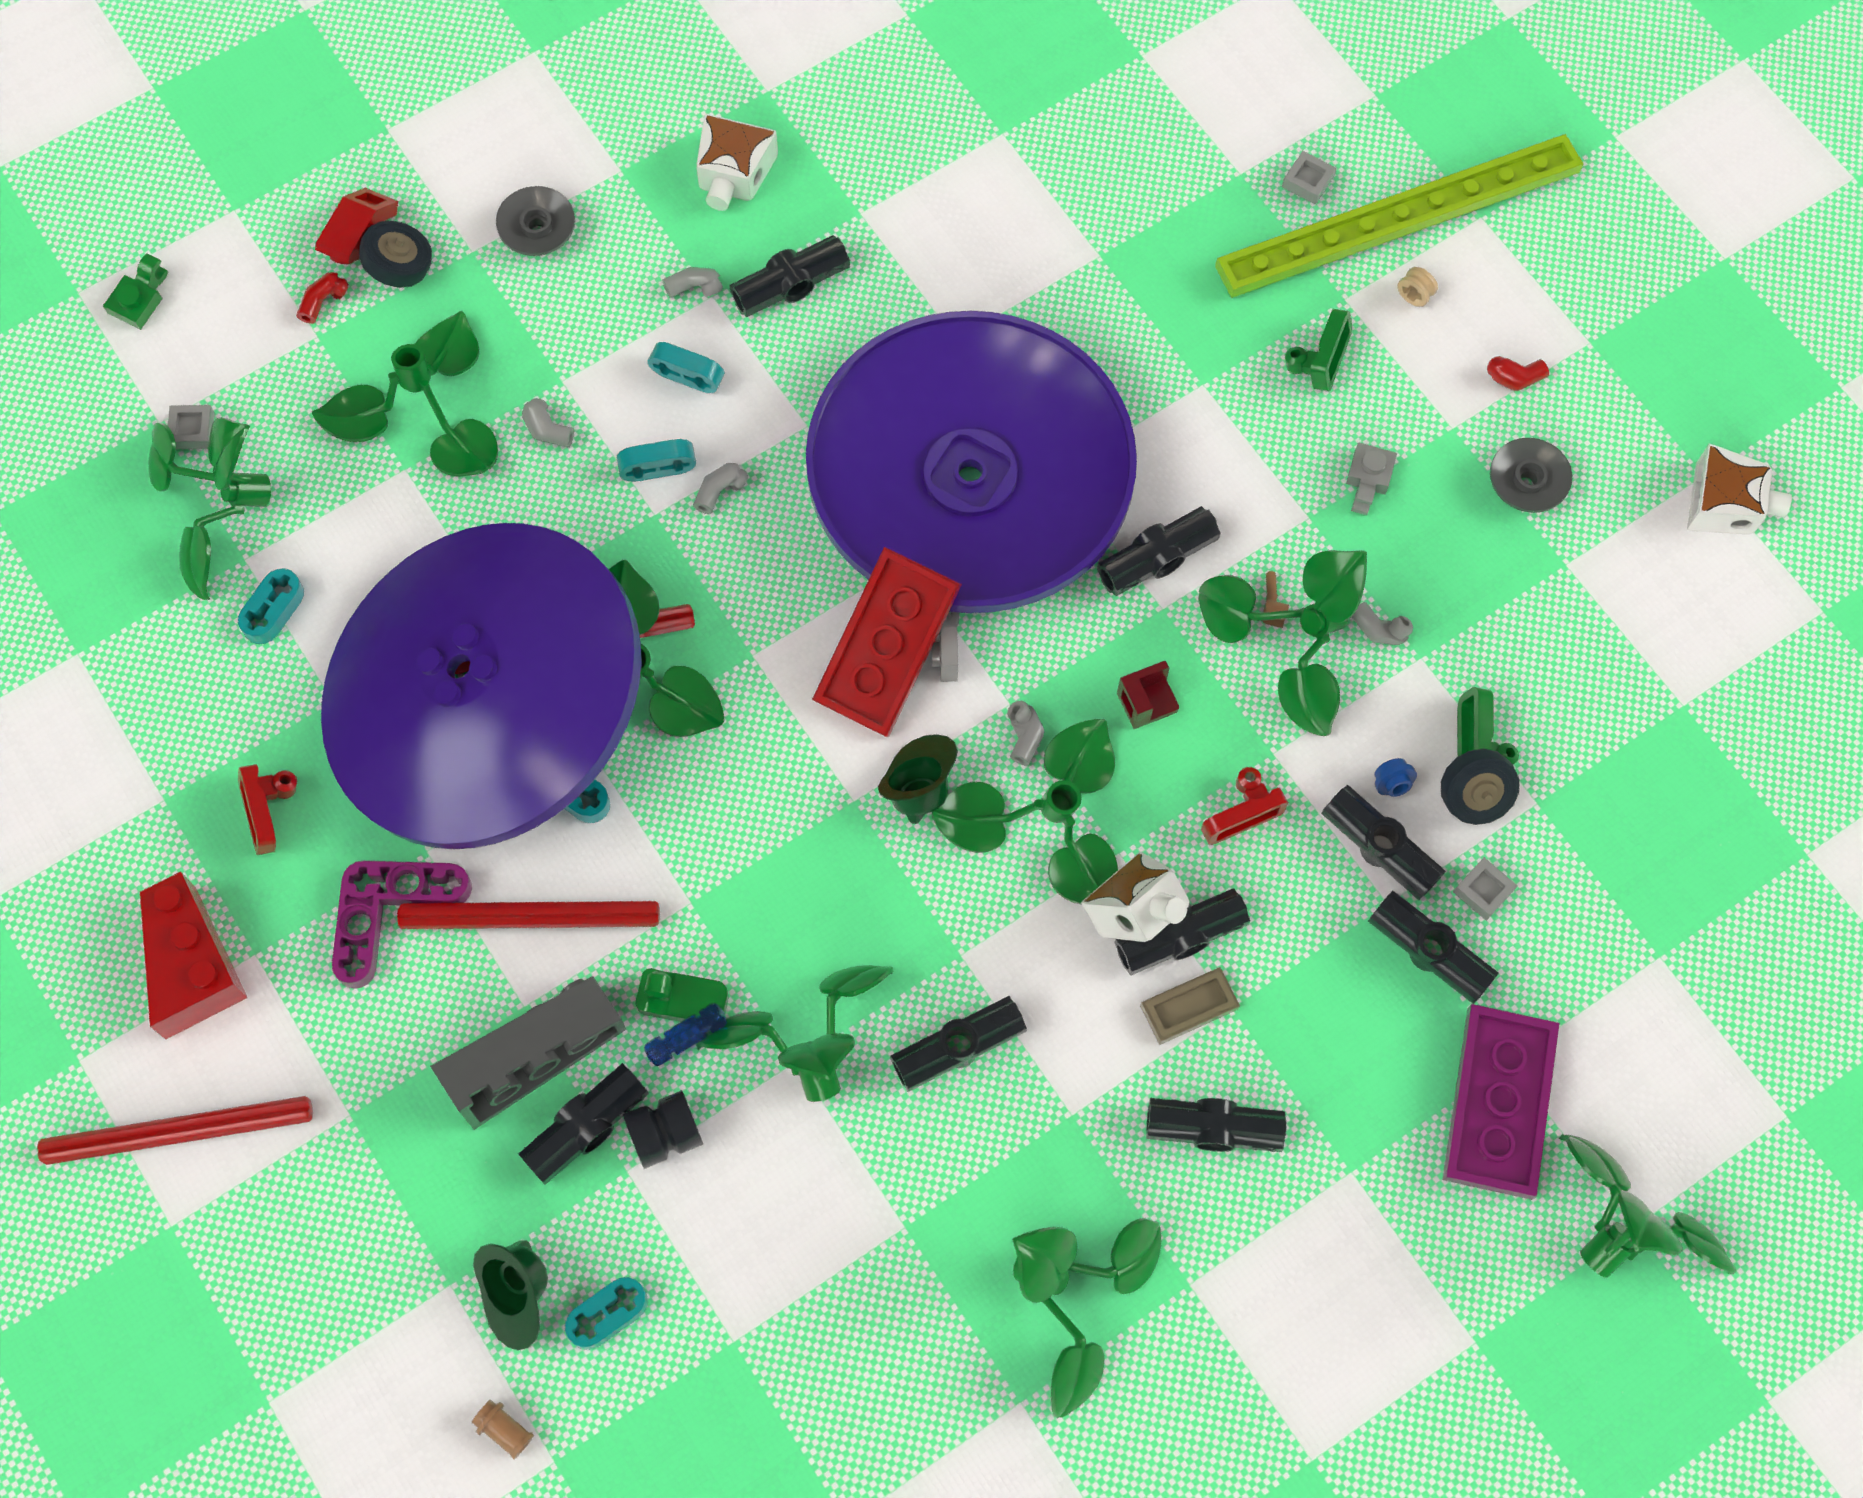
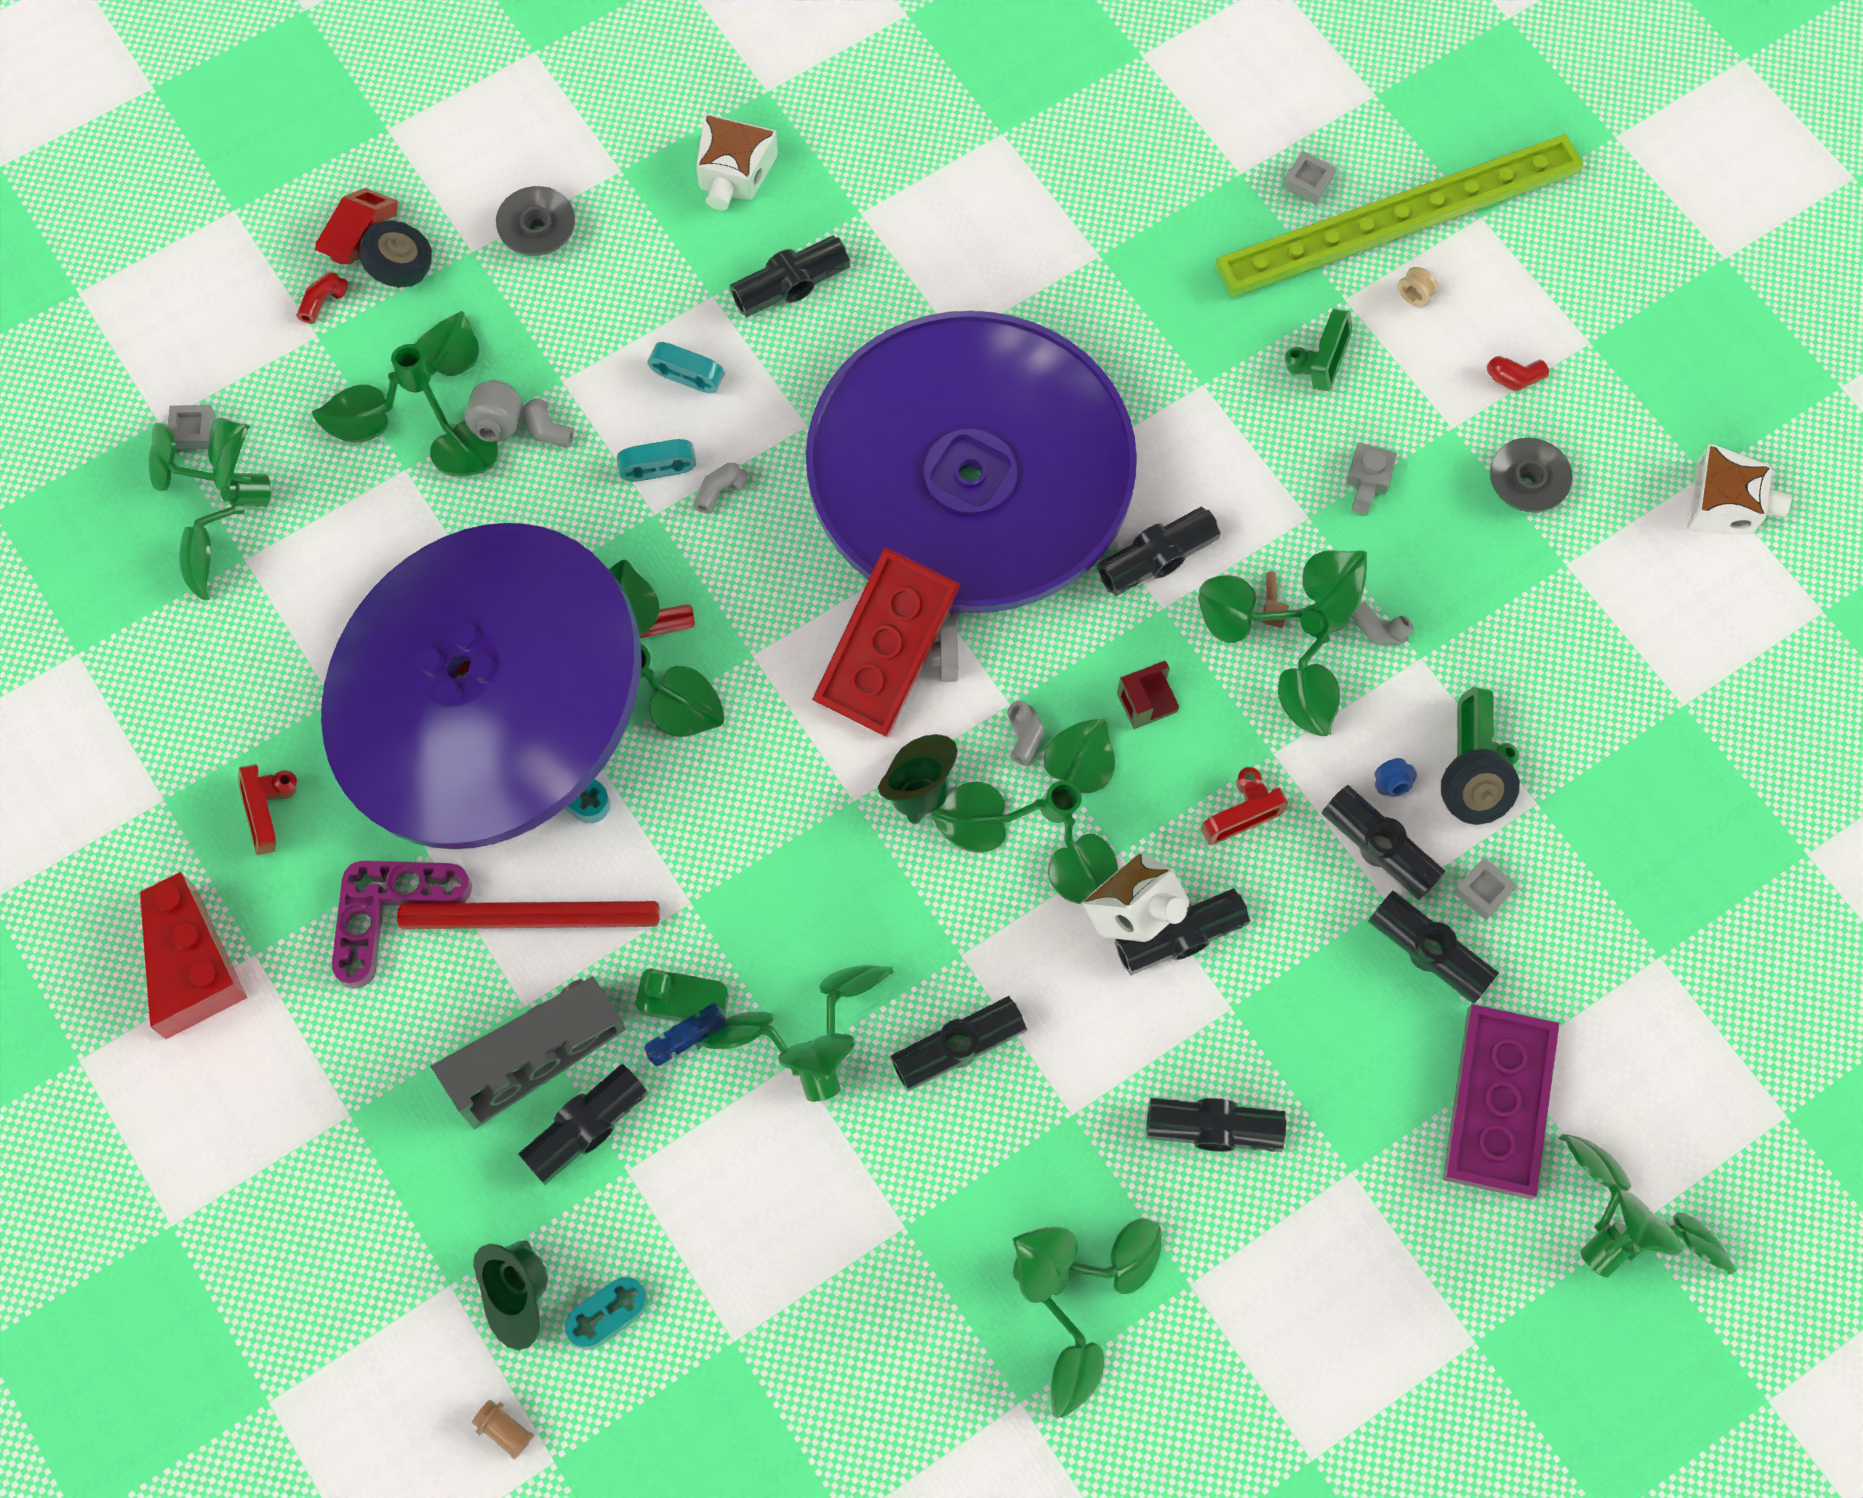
(137, 298): green plate -> none
(175, 1130): red axle -> none
(269, 605): teal beam -> none
(493, 411): none -> light grey head
(662, 1129): black wheel -> none
(693, 277): light grey arm -> none
(1189, 1005): dark tan tile -> none

